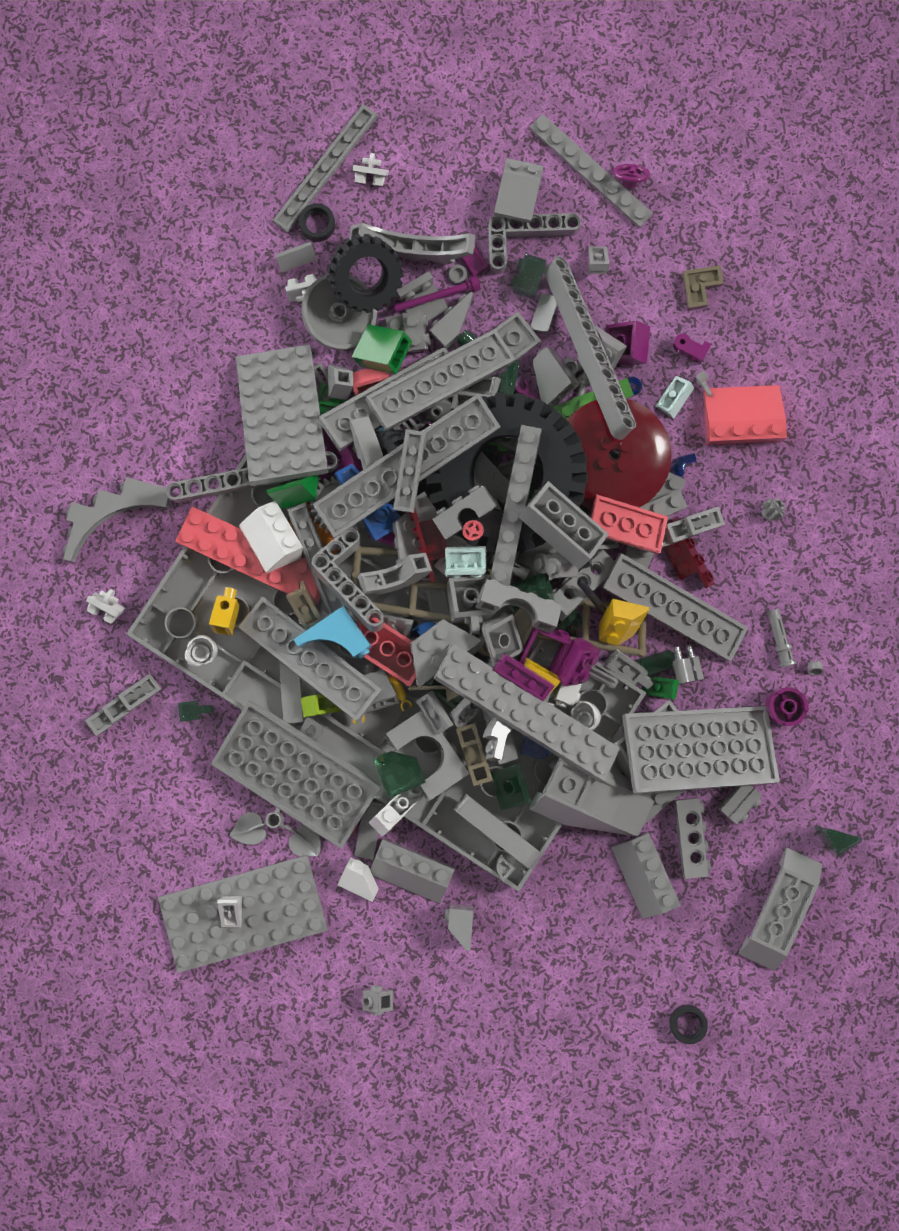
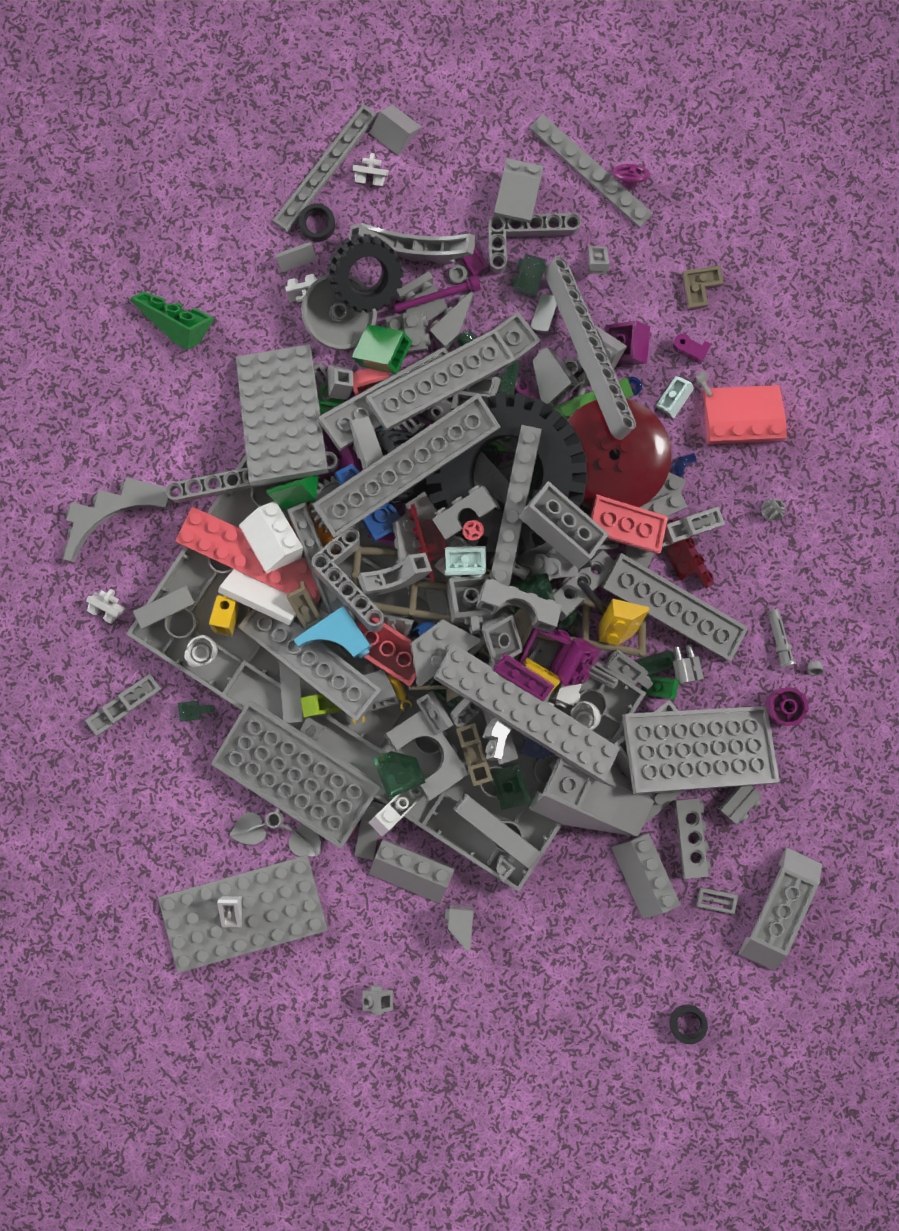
(164, 607): none -> light grey tile
(177, 324): none -> green wedge
(258, 596): none -> white tile
(359, 880): white slope -> none
(394, 129): none -> light grey slope
(410, 470): light grey plate -> none
(700, 897): none -> light grey tile
(836, 841): clear green slope -> none

